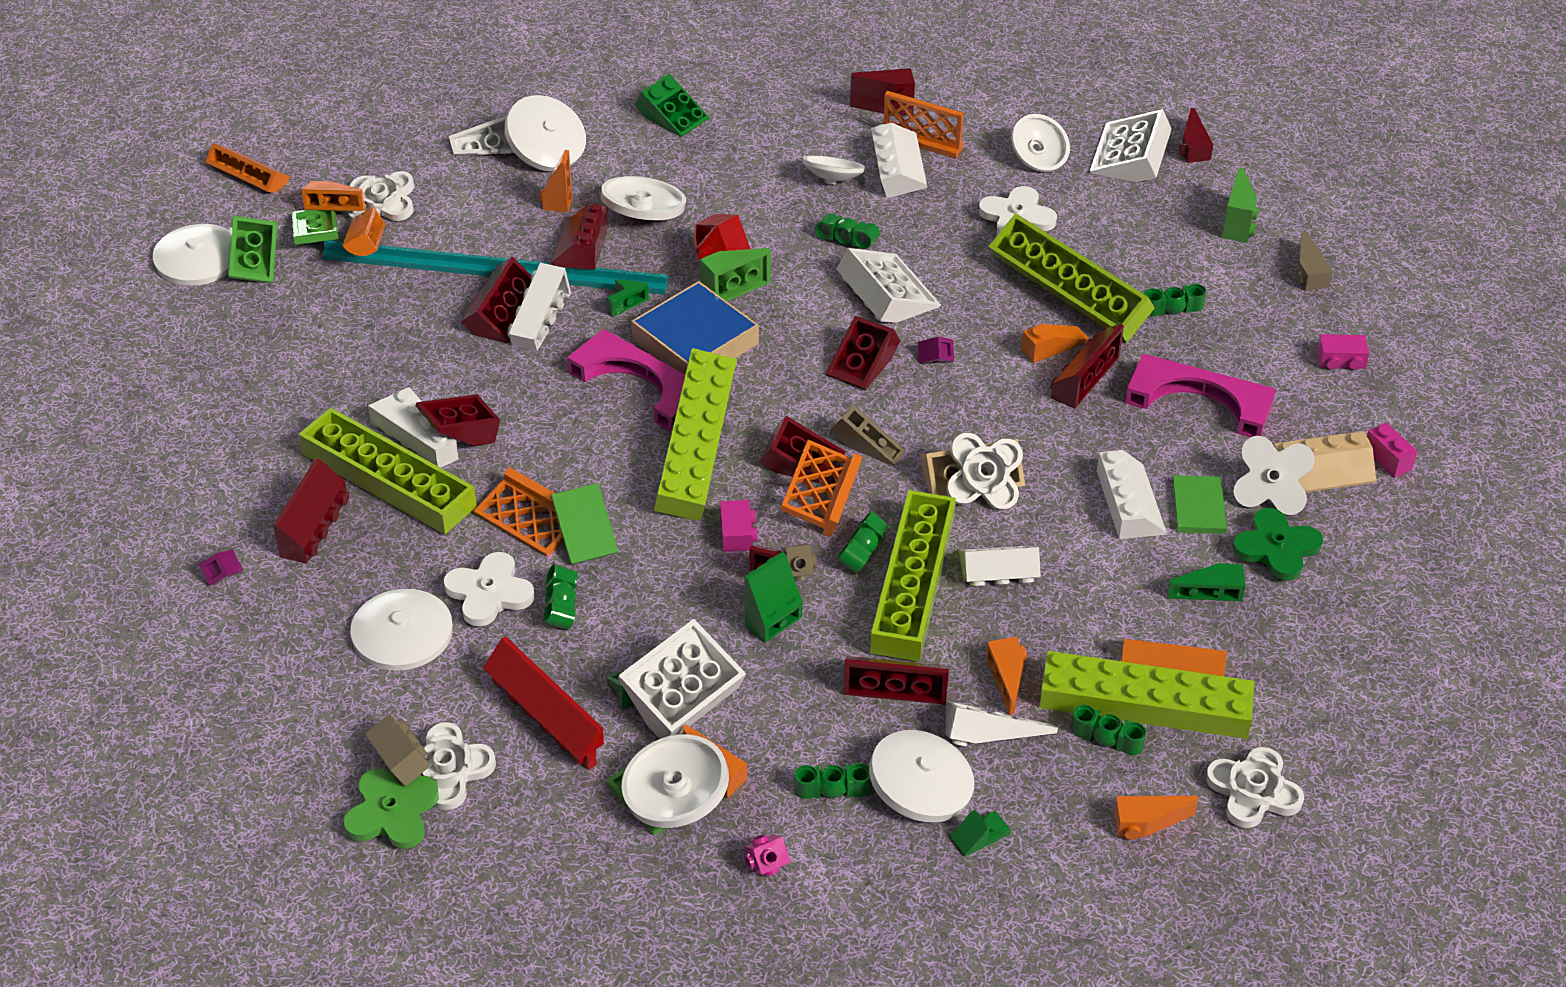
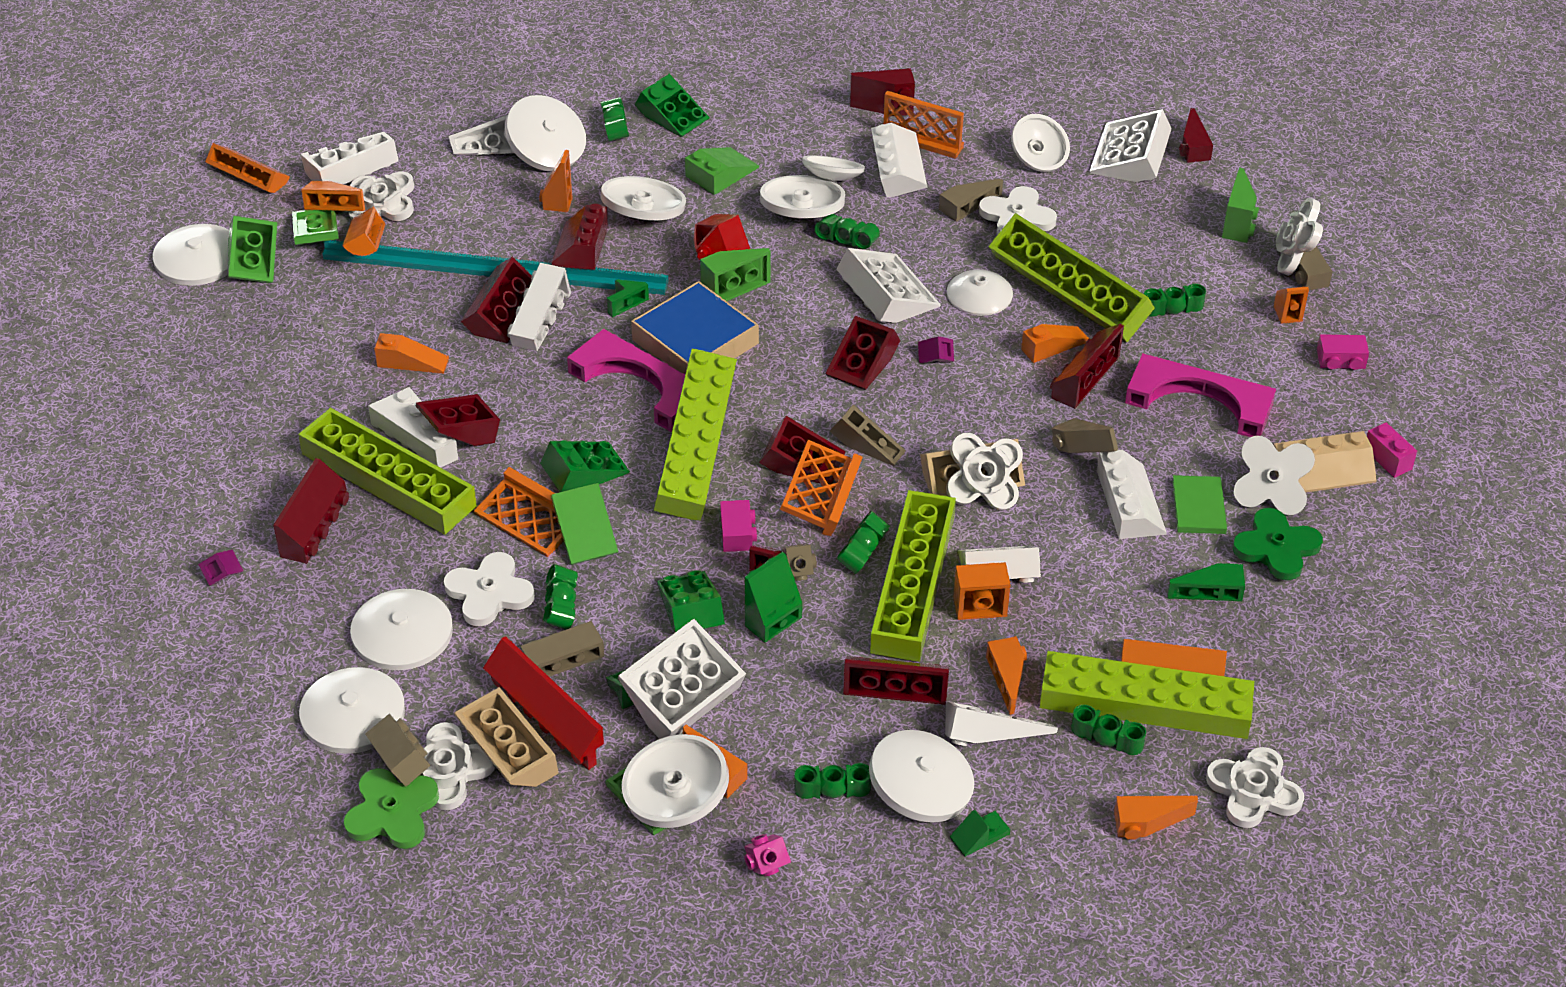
(346, 706): none -> white dish
(351, 159): none -> white wedge
(406, 354): none -> orange slope
(508, 740): none -> tan slope
(566, 649): none -> dark tan brick
(581, 463): none -> green slope
(614, 119): none -> green piece
(691, 598): none -> green slope
(717, 168): none -> bright green slope
(802, 196): none -> white dish
(965, 198): none -> dark tan slope
(979, 292): none -> white dish
(981, 591): none -> orange brick
(1083, 437): none -> dark tan slope
(1291, 304): none -> orange slope
(1298, 236): none -> white plant

